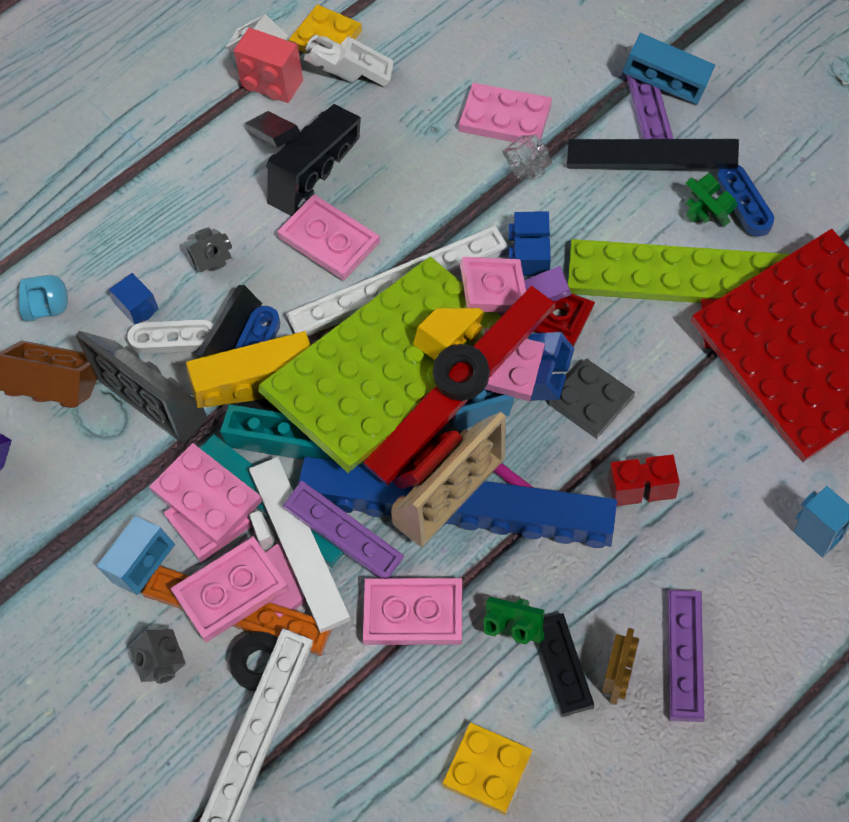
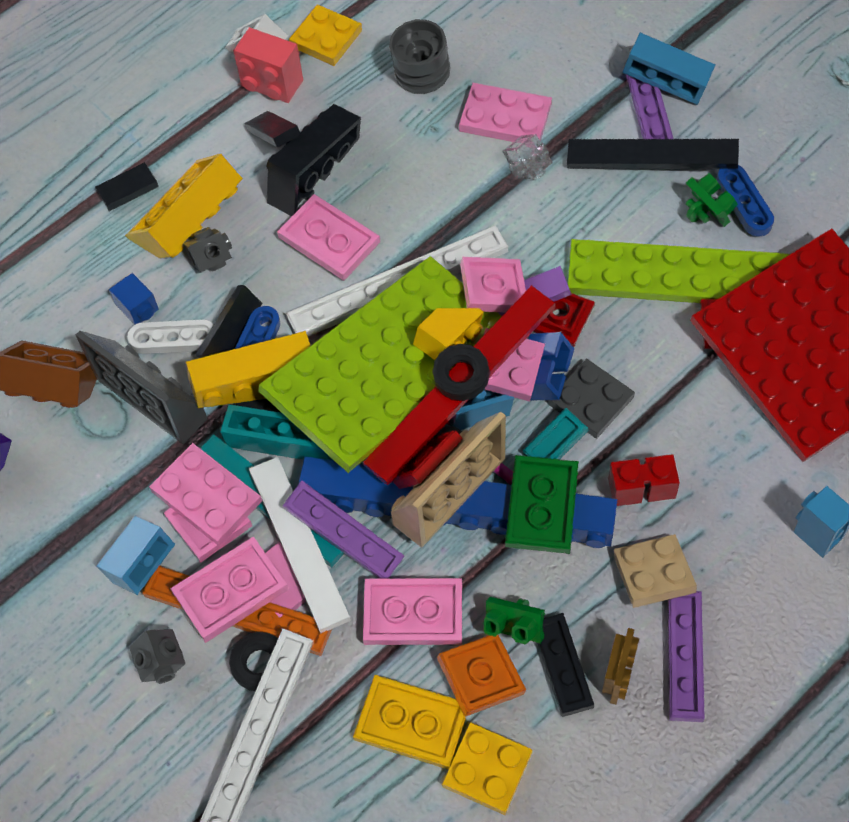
(41, 292): medium azure helmet -> none
(126, 186): none -> black tile
(186, 206): none -> yellow slope
(261, 530): white tile -> none
(348, 59): white plate -> none
(410, 722): none -> yellow tile
(420, 56): none -> dark grey wheel
(481, 674): none -> orange tile
(531, 241): blue piece -> none
(542, 504): none -> green tile
(557, 437): none -> teal tile
(654, 571): none -> tan plate

